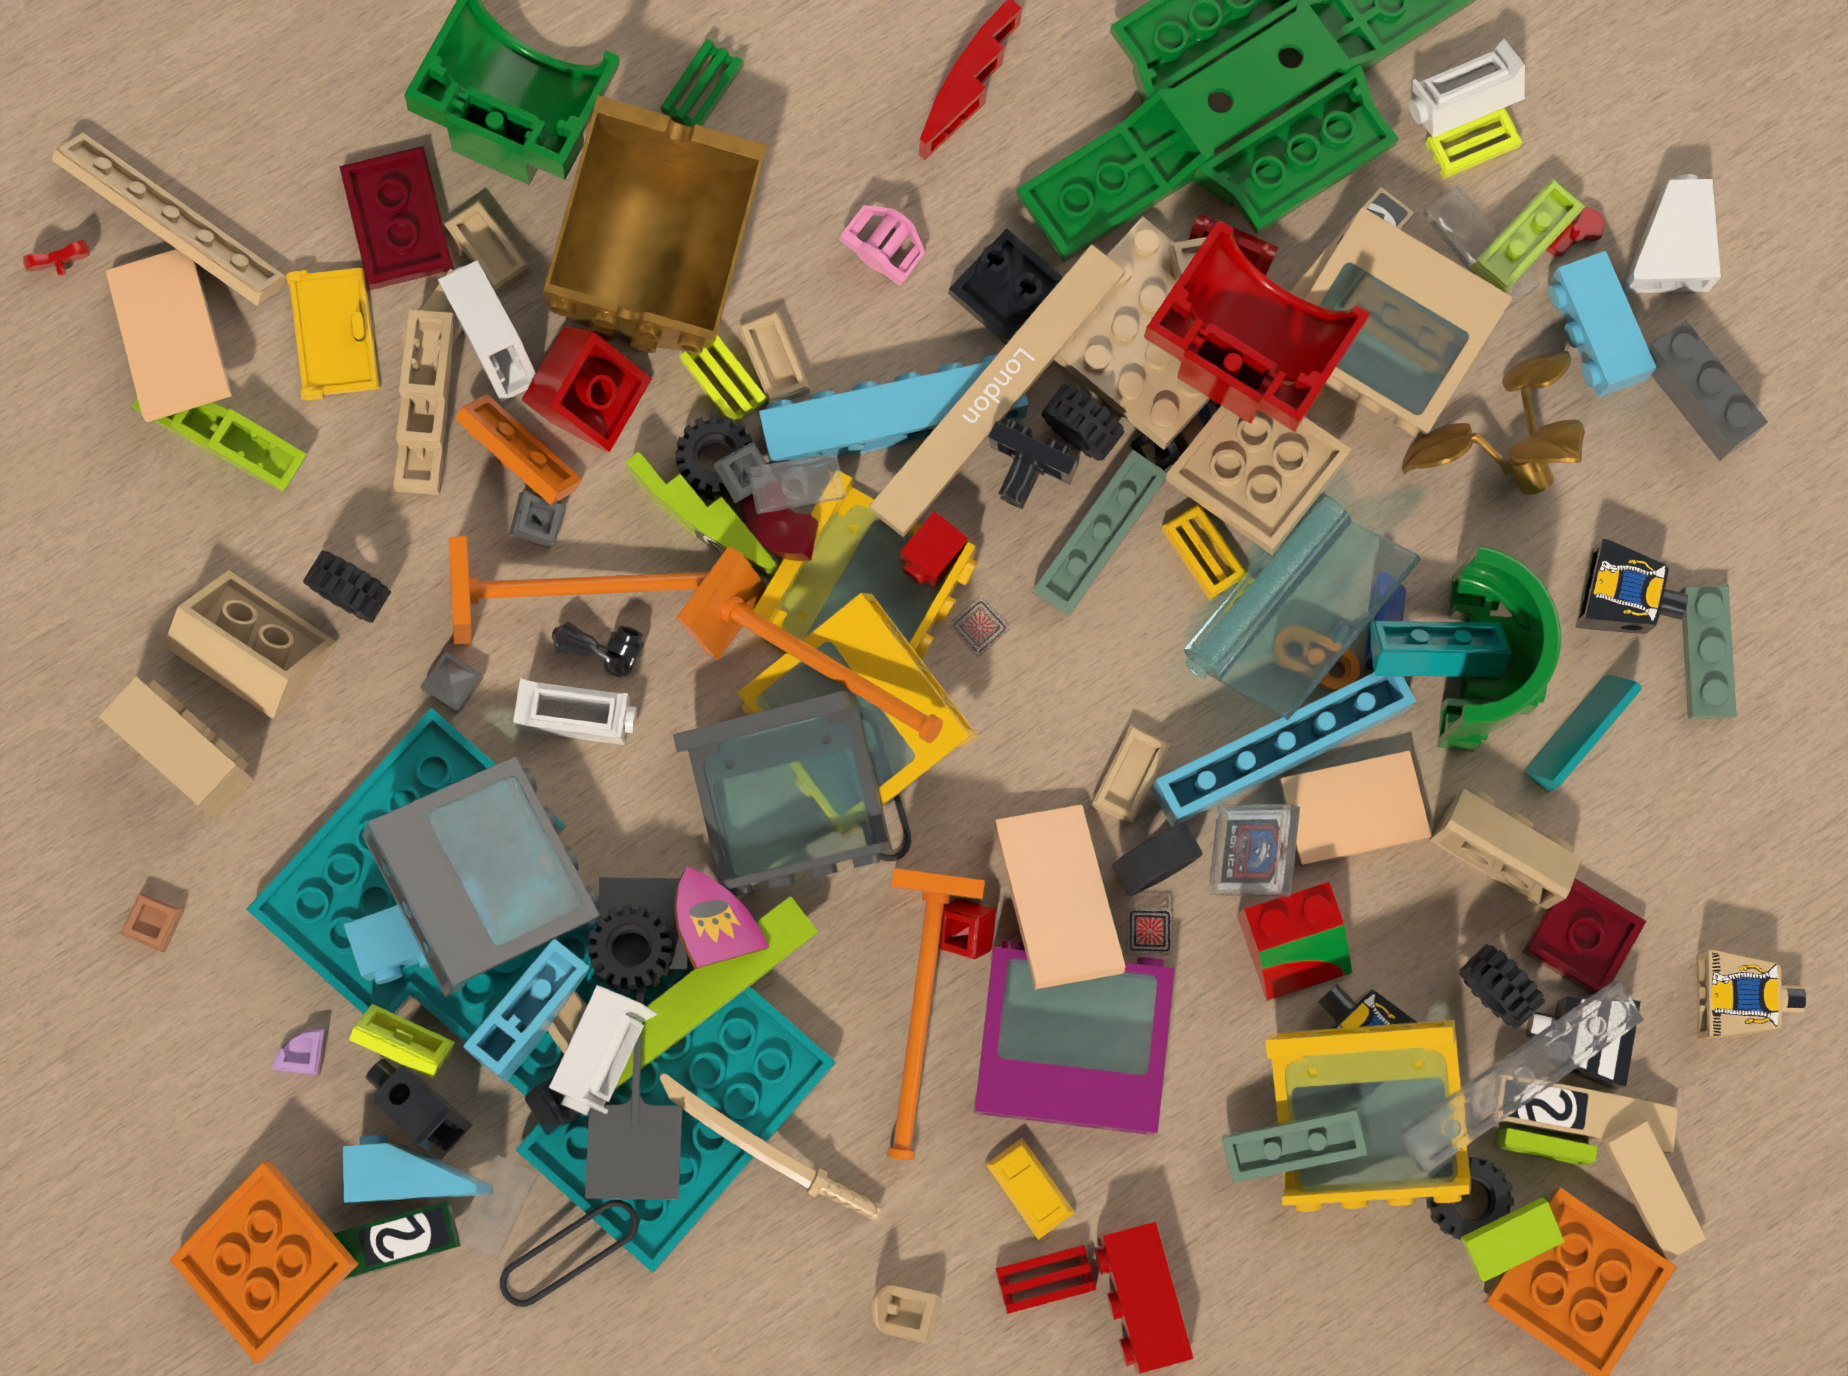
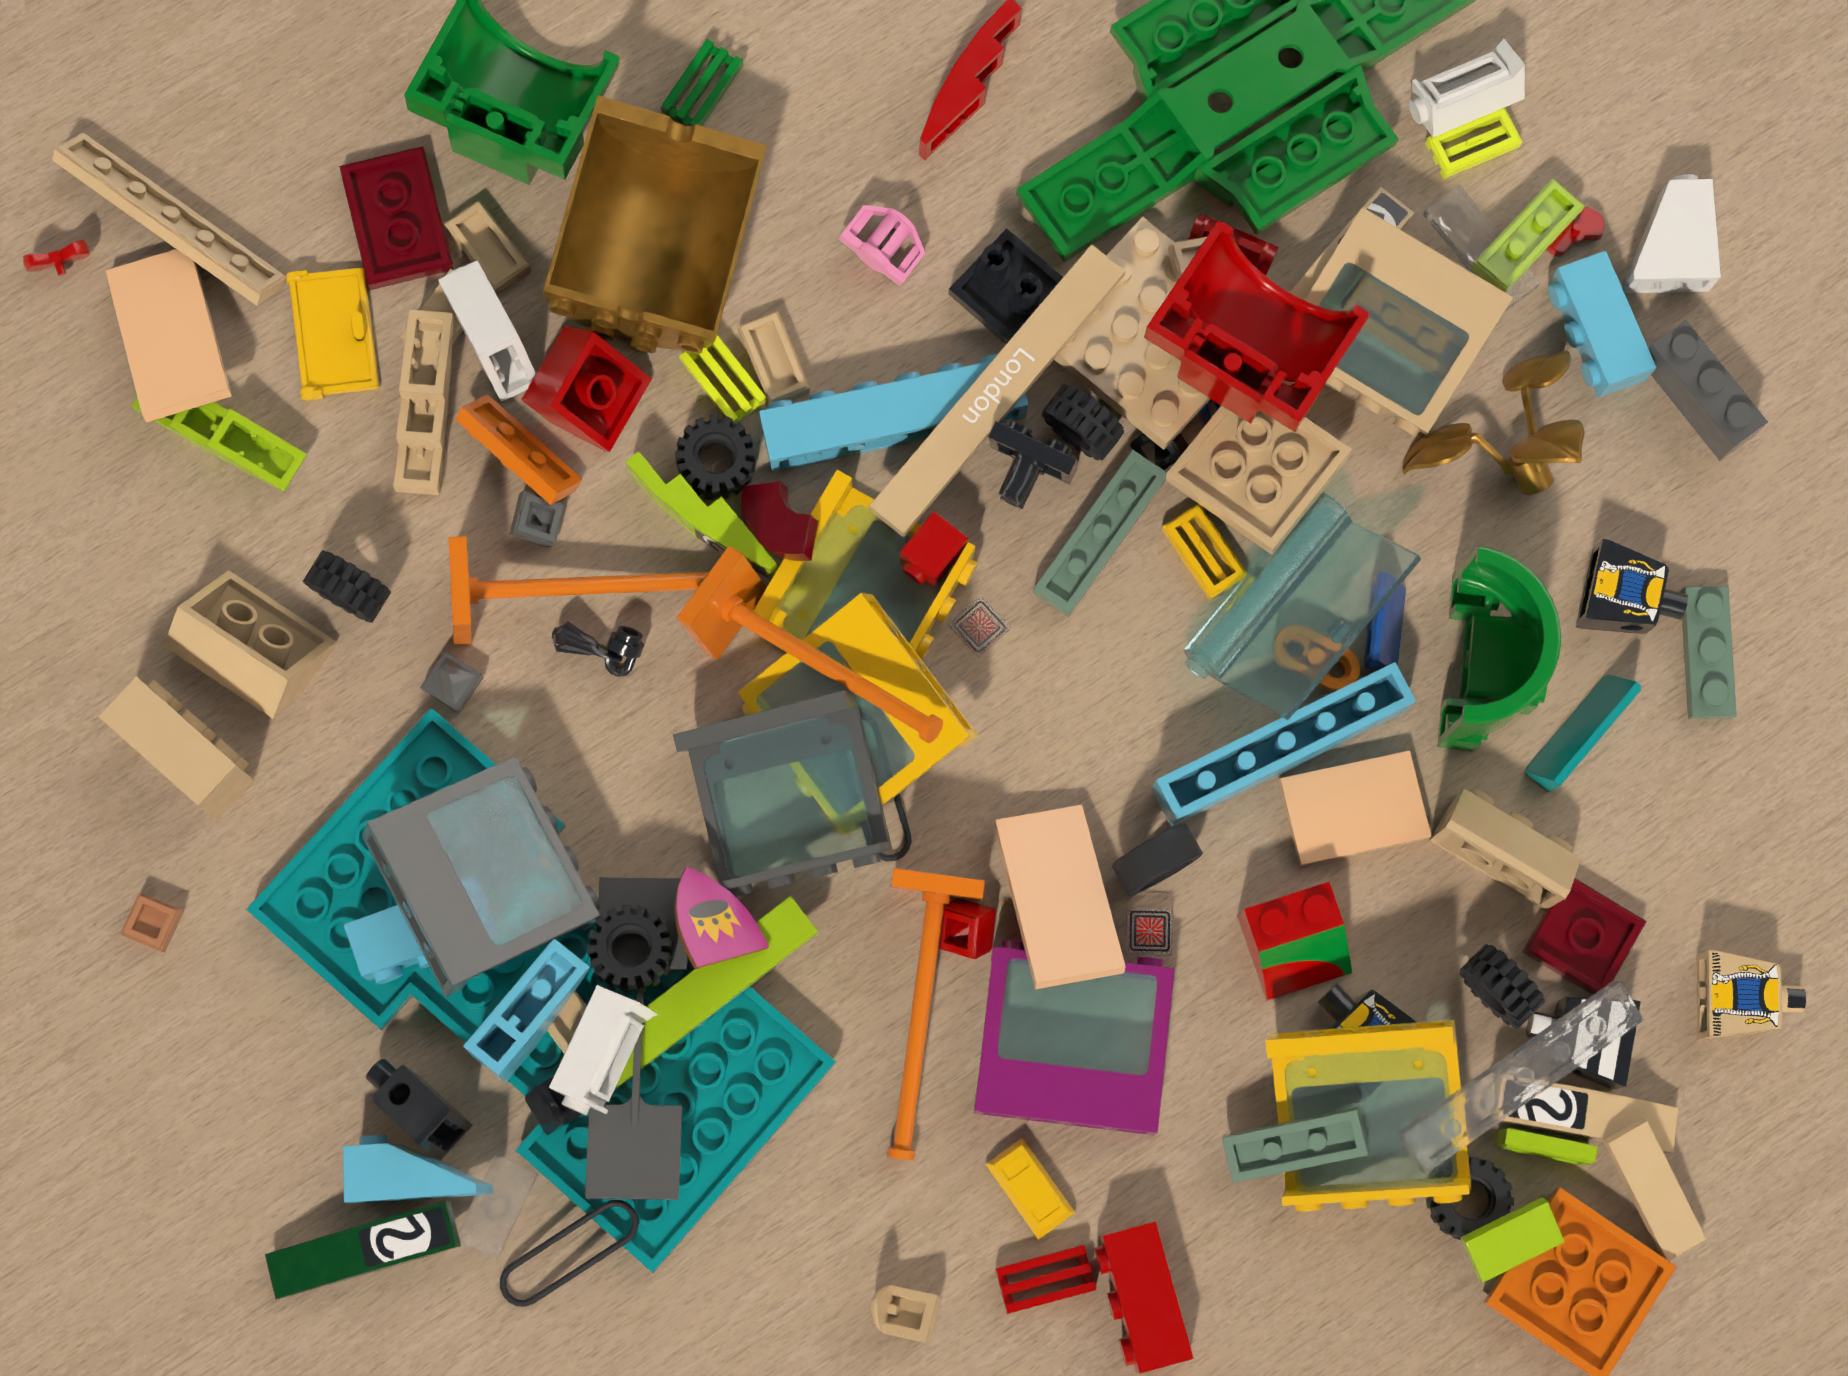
(263, 1262): orange plate -> none
(302, 1053): lavender tile -> none
(401, 1040): neon yellow tile -> none
(574, 712): white window -> none
(734, 470): dark grey tile -> none
(796, 483): clear plate -> none
(815, 1181): tan sword -> none
(1131, 775): tan tile -> none
(1254, 850): clear tile -> none
(1439, 649): teal slope -> none

